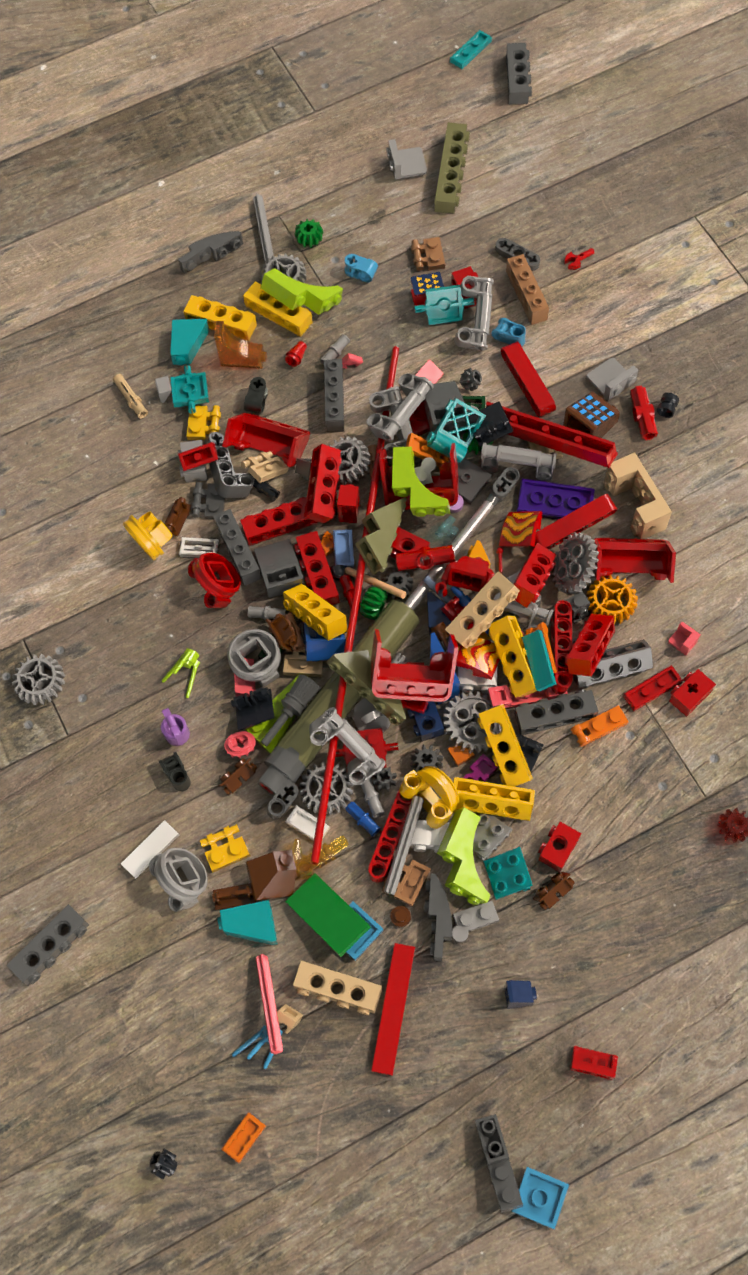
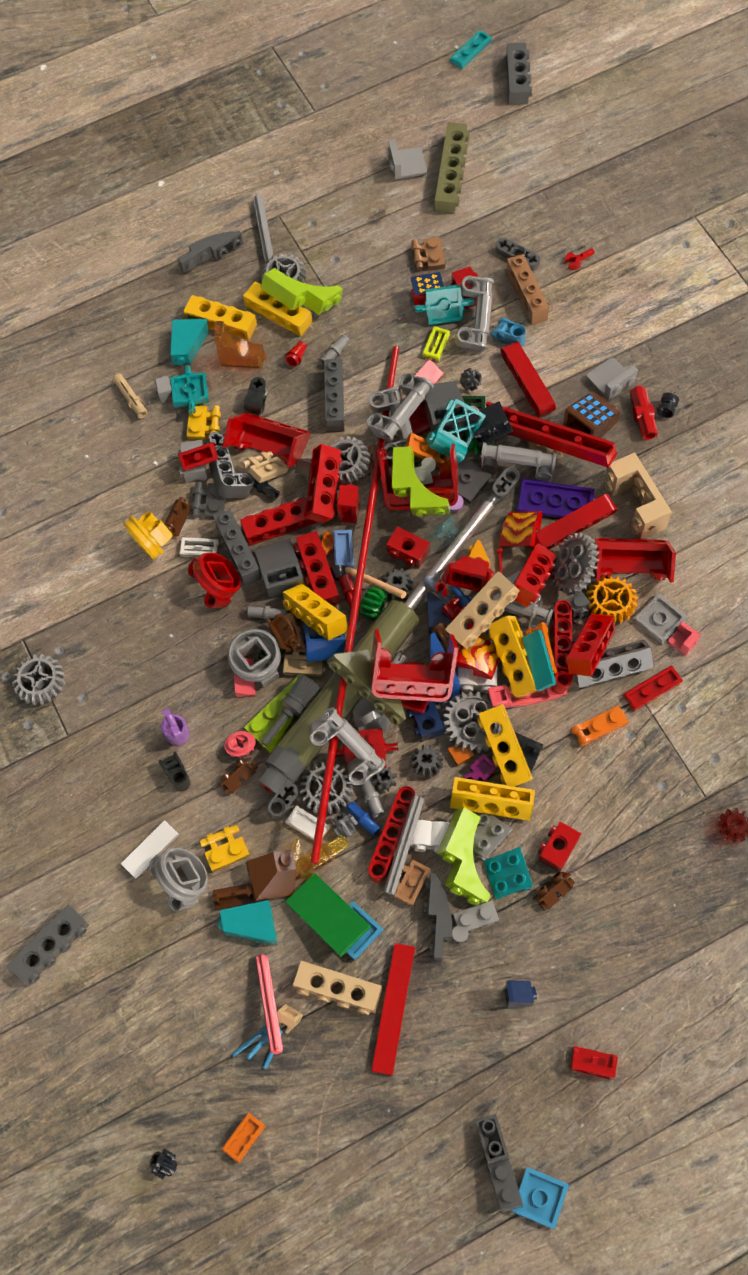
(187, 659): lime plant -> none
(253, 708): black hinge -> none
(309, 233): green gear -> none
(344, 825): none -> dark grey gear
(351, 359): coral tile -> none
(361, 269): dark azure piece -> none
(382, 532): olive slope -> none
(400, 916): reddish brown plate -> none
(413, 559): red piece -> none
(432, 355): none -> neon yellow tile
(438, 809): yellow piece -> none
(528, 724): dark grey brick -> none
(659, 618): none -> light grey tile
(686, 701): red brick -> none

